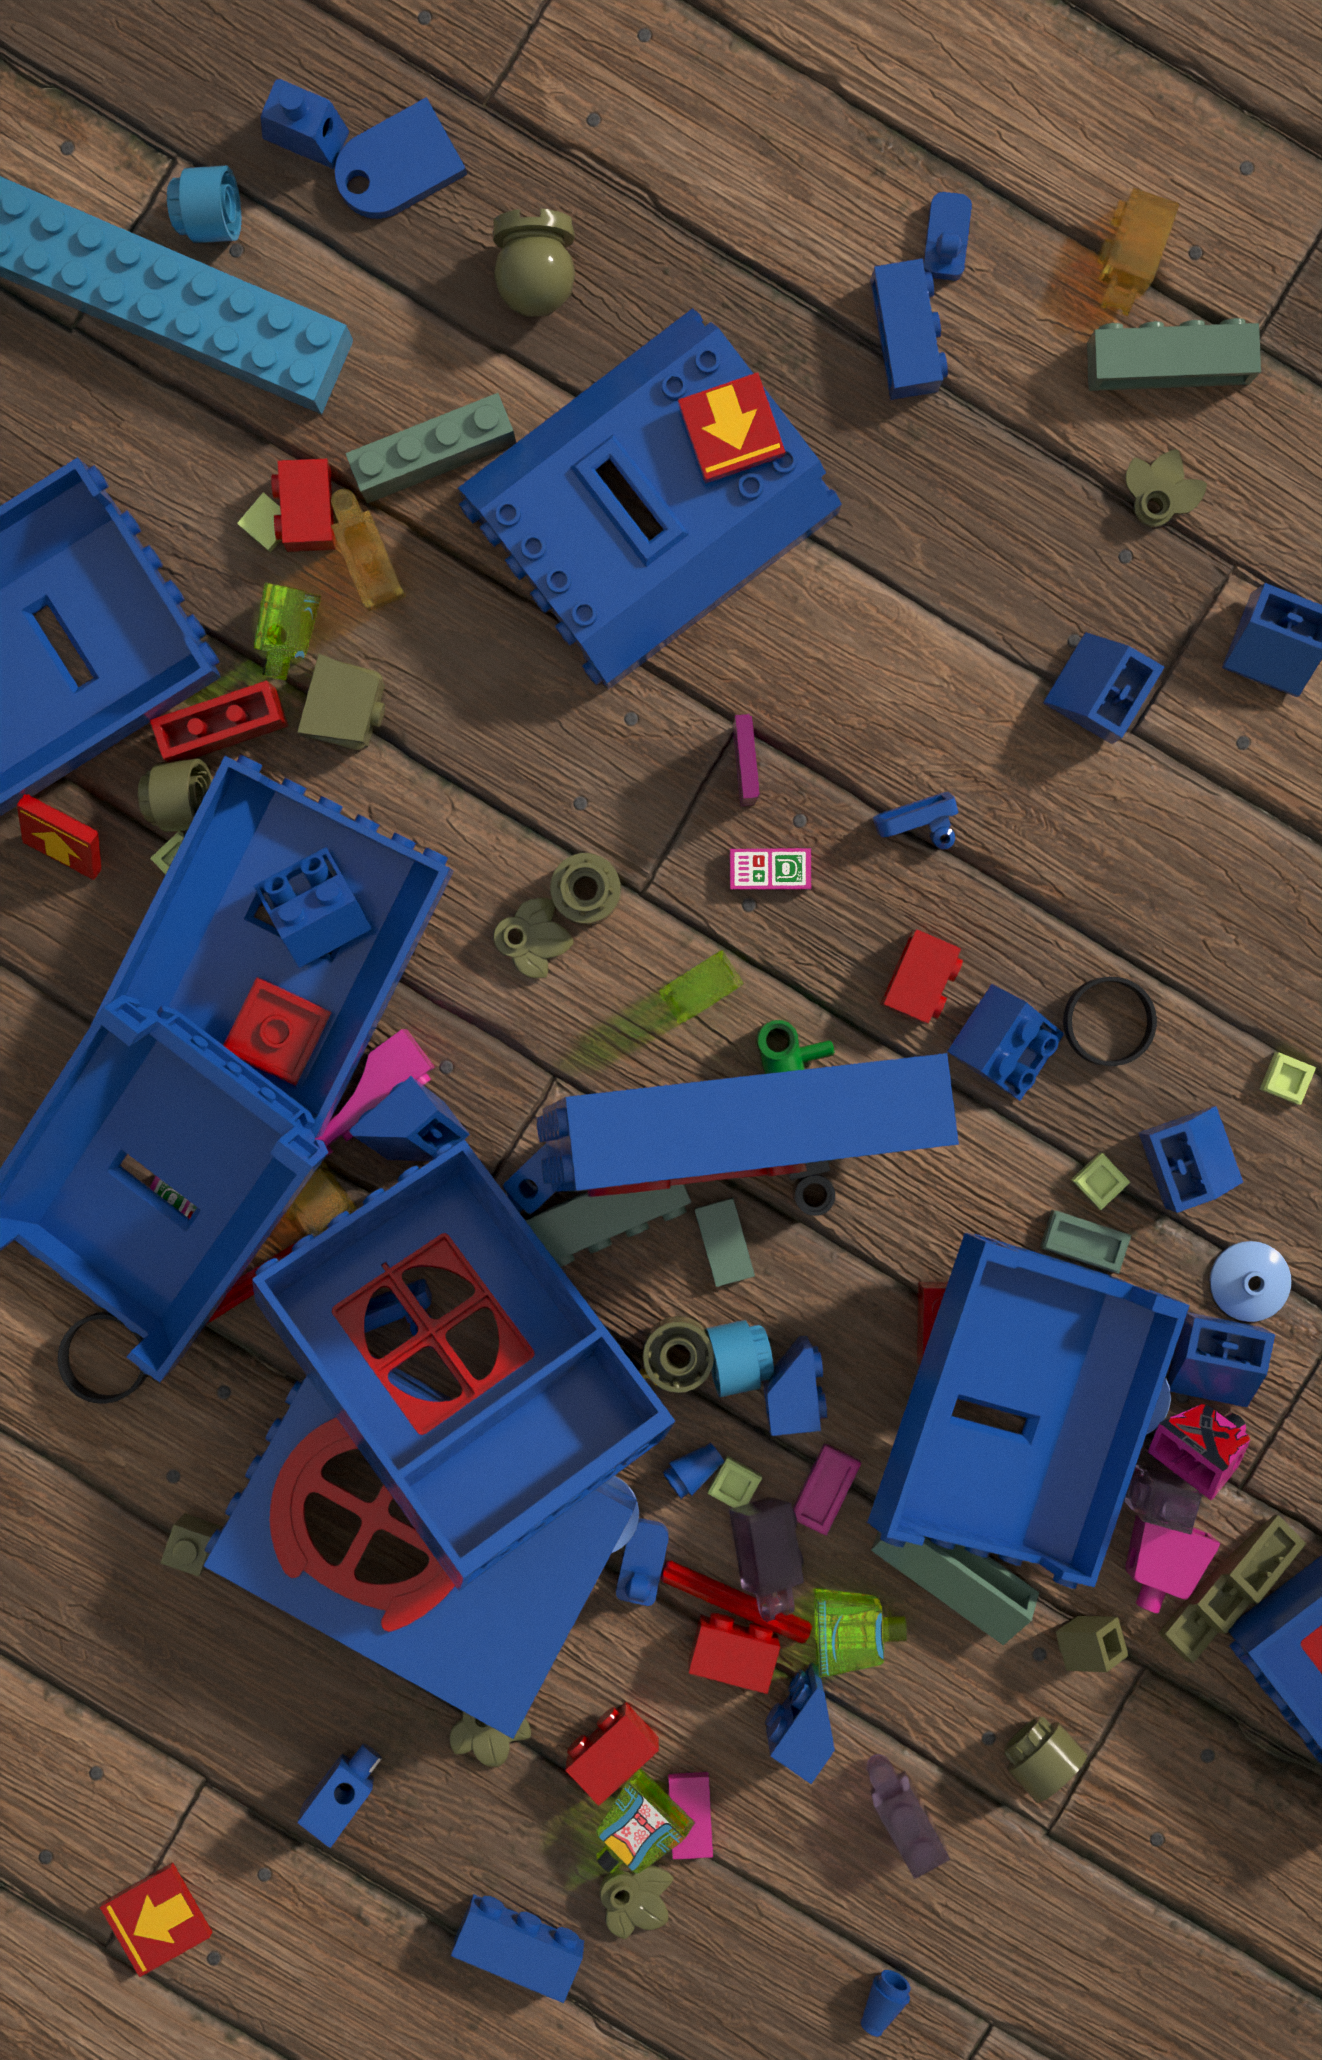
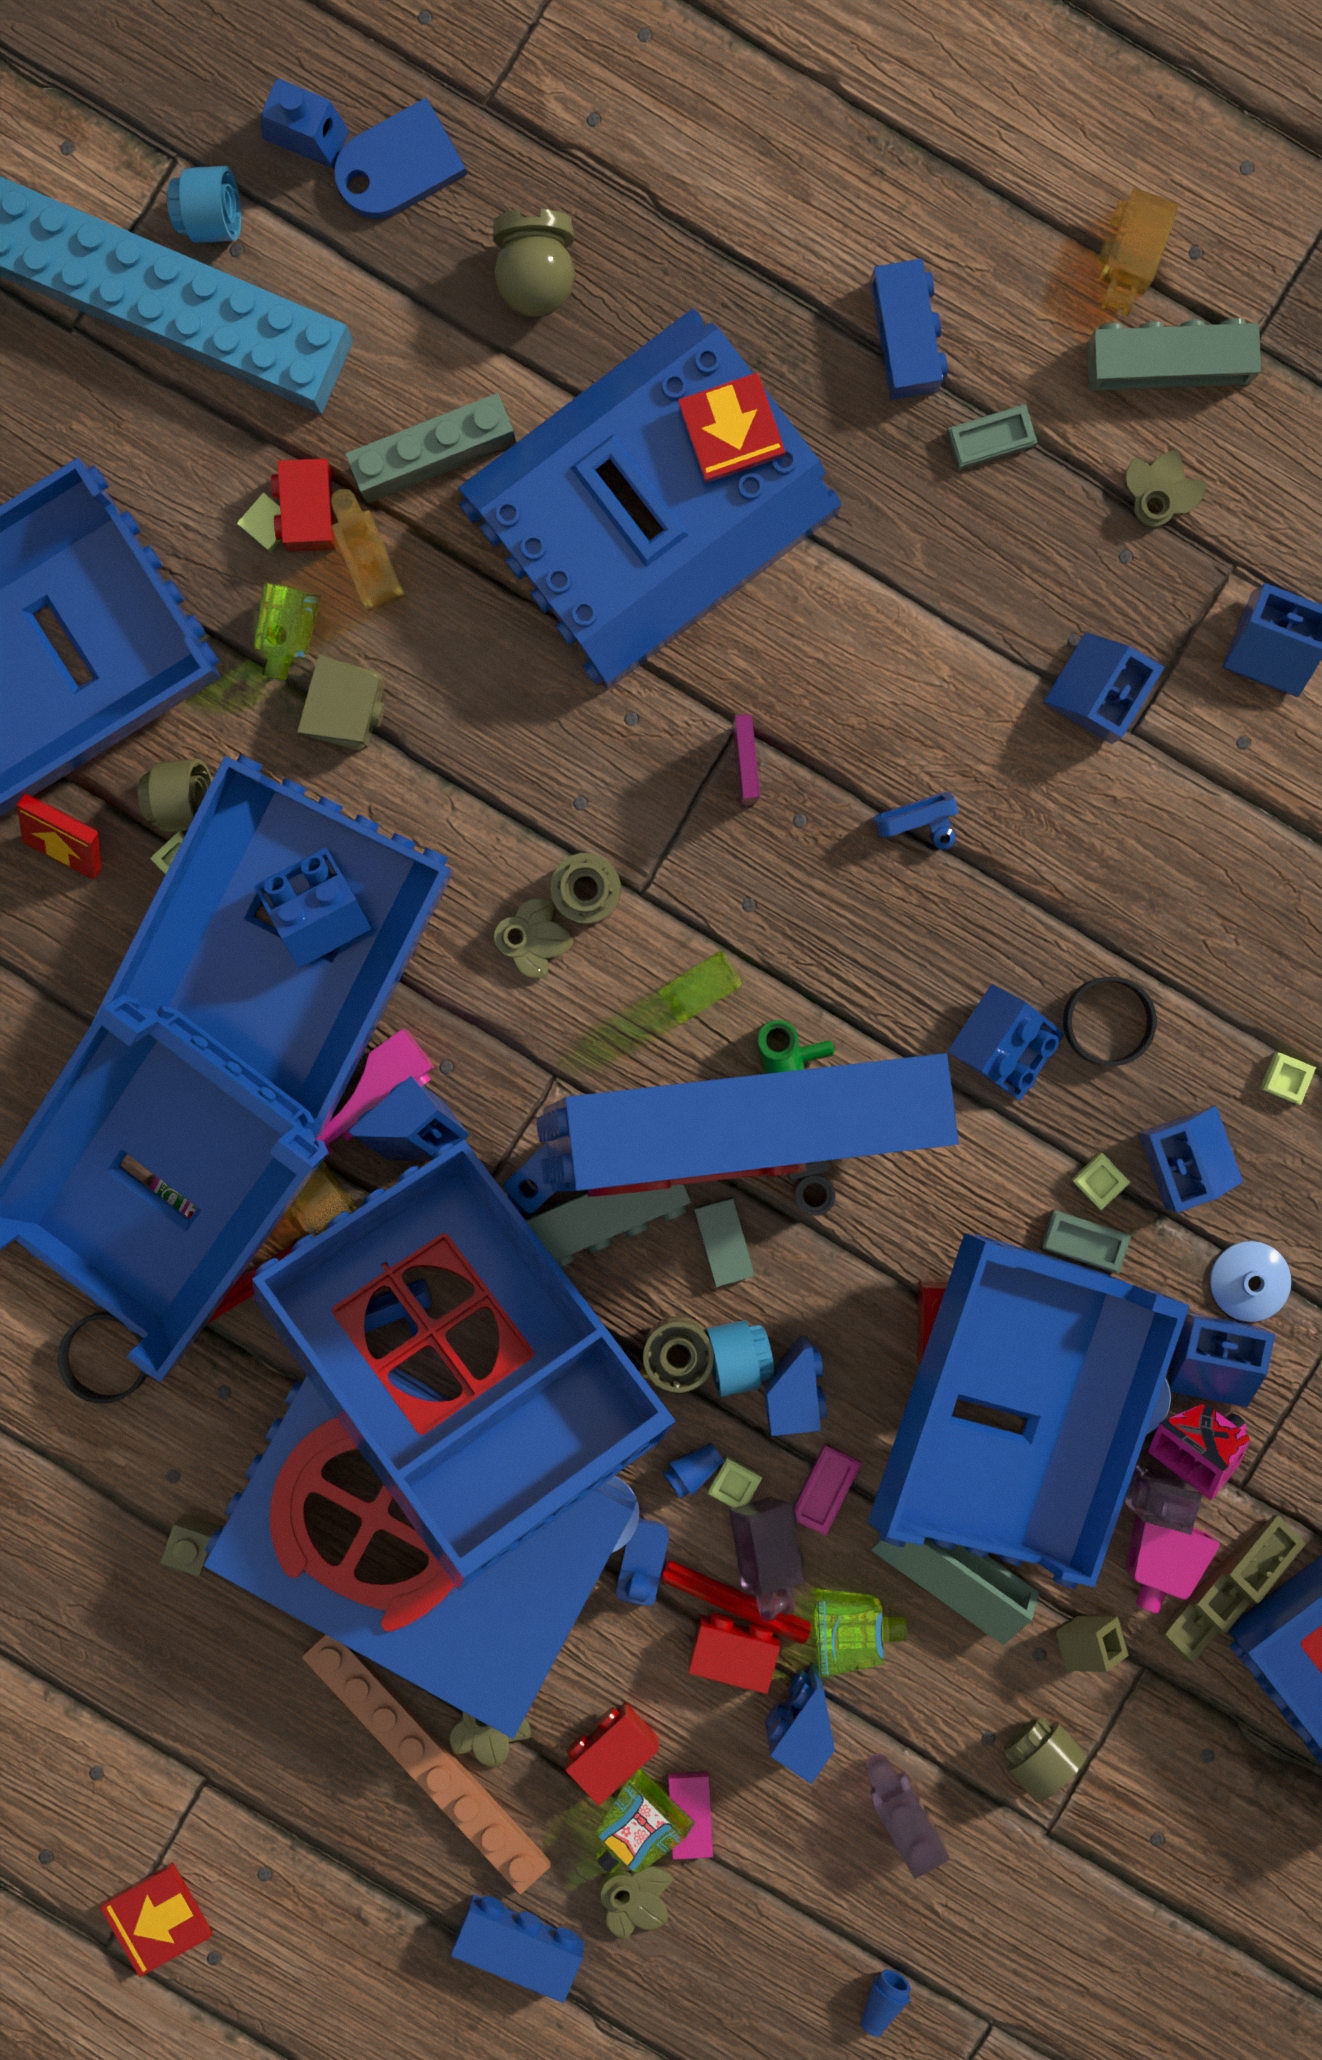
(219, 722): red brick -> none
(276, 1030): red tile -> none
(332, 1807): blue torso -> none
(428, 1762): none -> nougat plate
(770, 869): tile -> none
(921, 977): red brick -> none
(947, 235): blue piece -> none
(991, 437): none -> sand green tile

